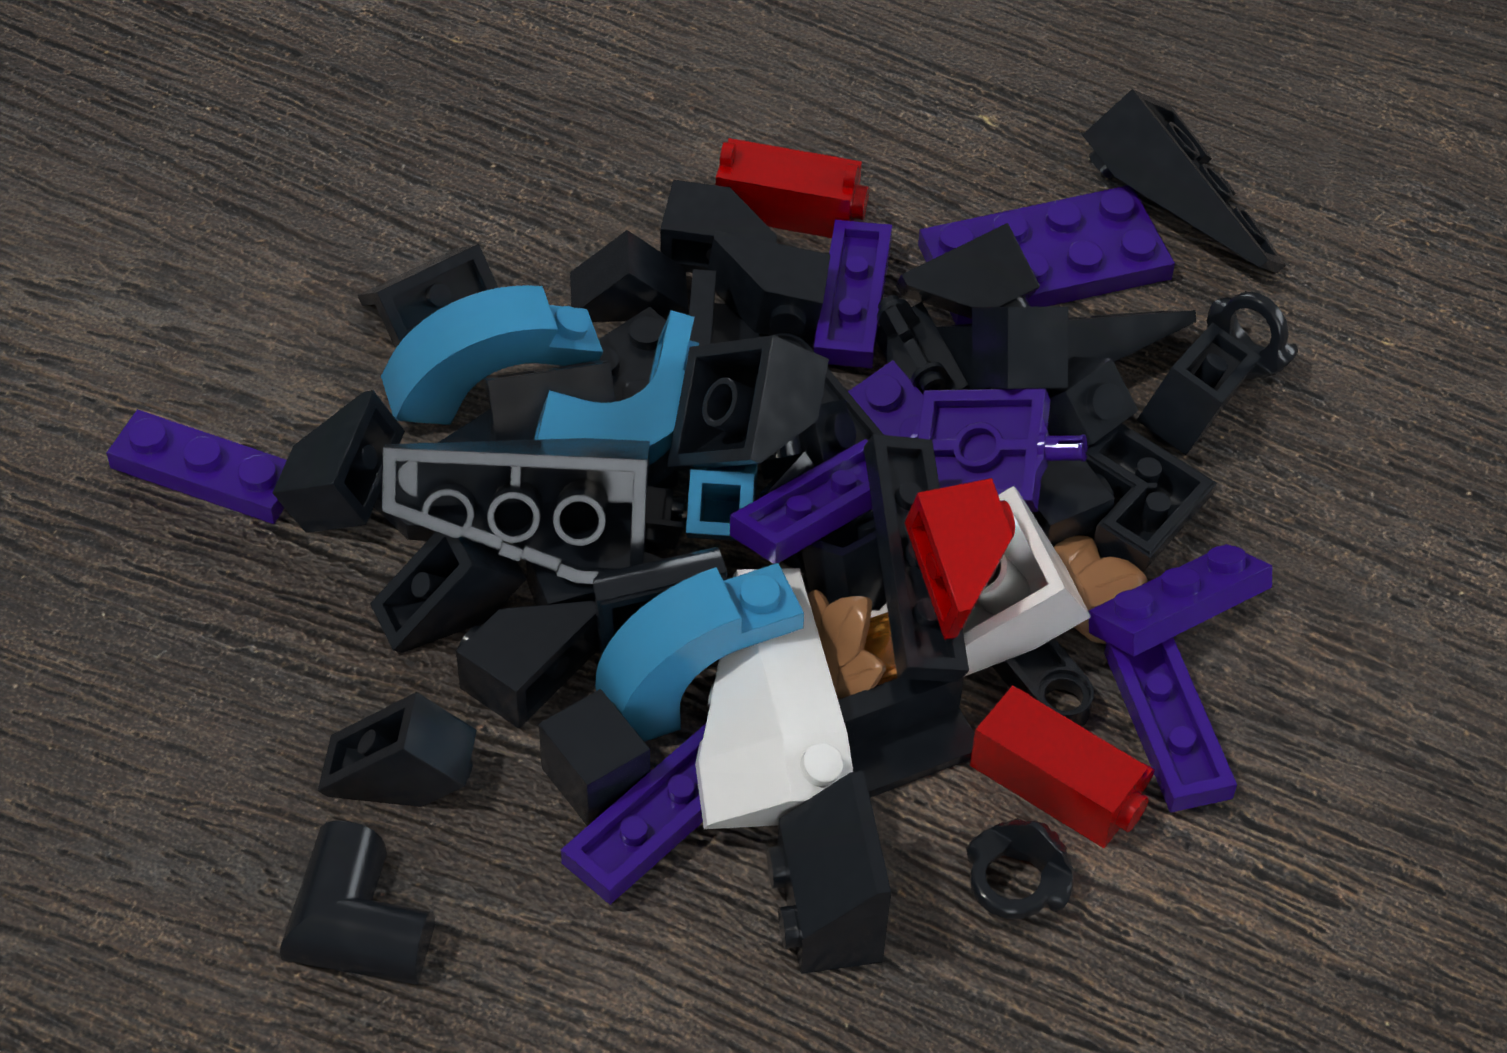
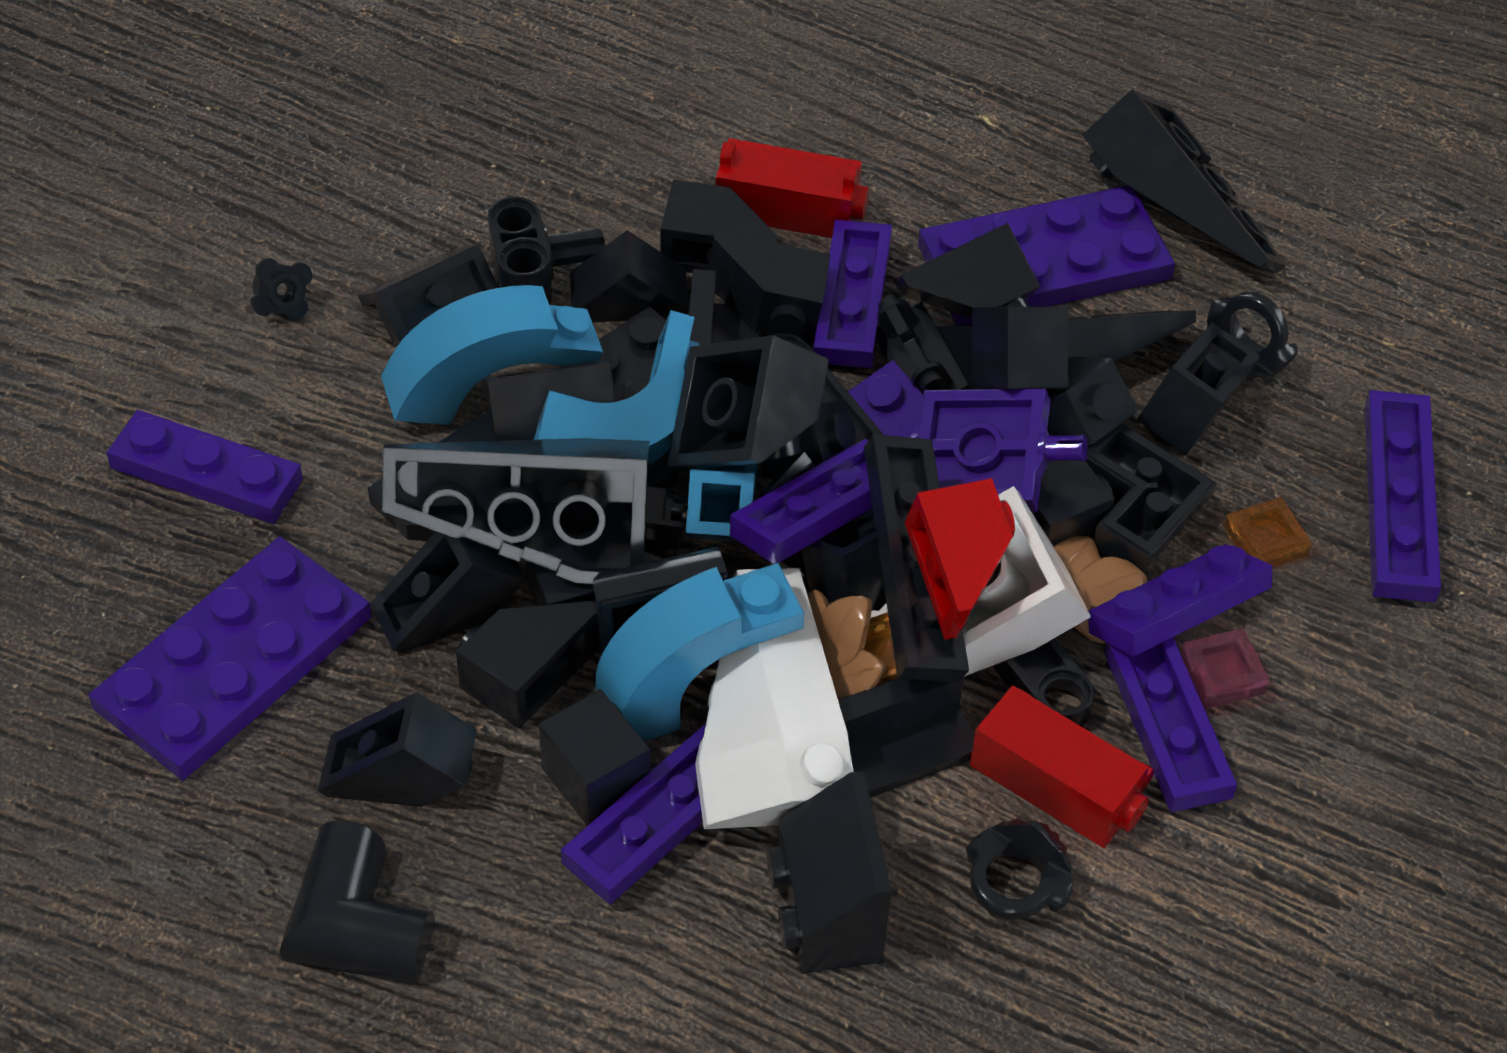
(230, 657): none -> dark purple plate
(265, 283): none -> black plate
(339, 466): black slope -> none
(525, 252): none -> black beam
(1224, 668): none -> clear pink plate
(1268, 532): none -> clear orange tile
(1402, 497): none -> dark purple plate

